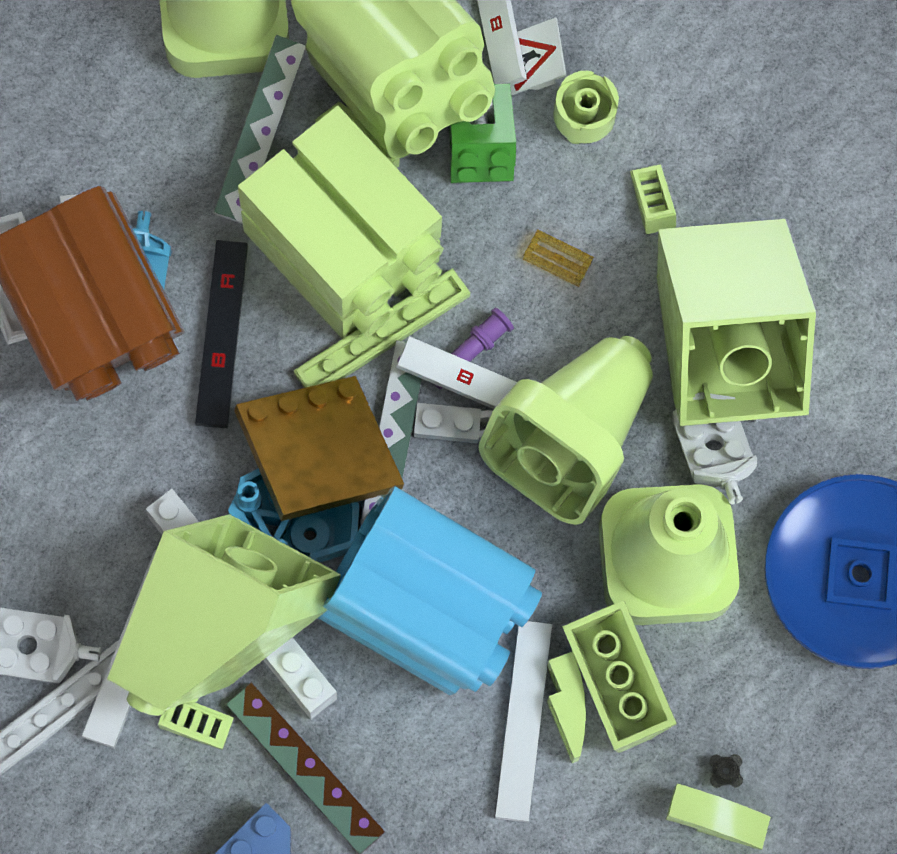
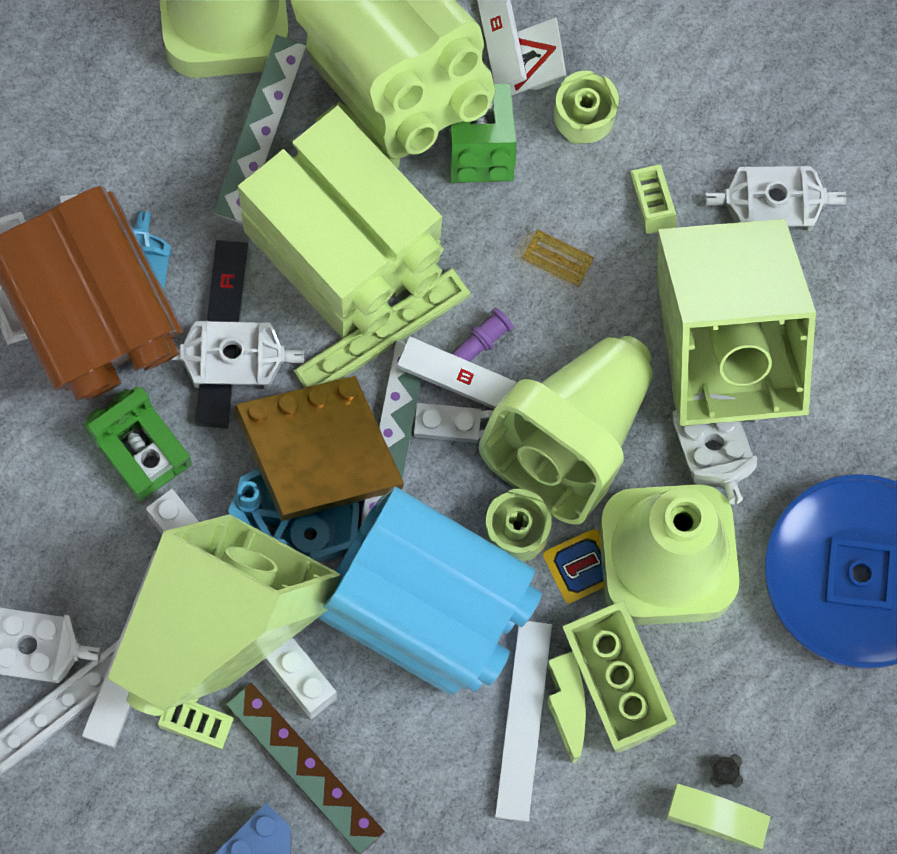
(119, 421): none -> bright green brick
(256, 364): none -> white plate
(524, 507): none -> yellowish green brick
(576, 566): none -> sticker
(750, 199): none -> white plate

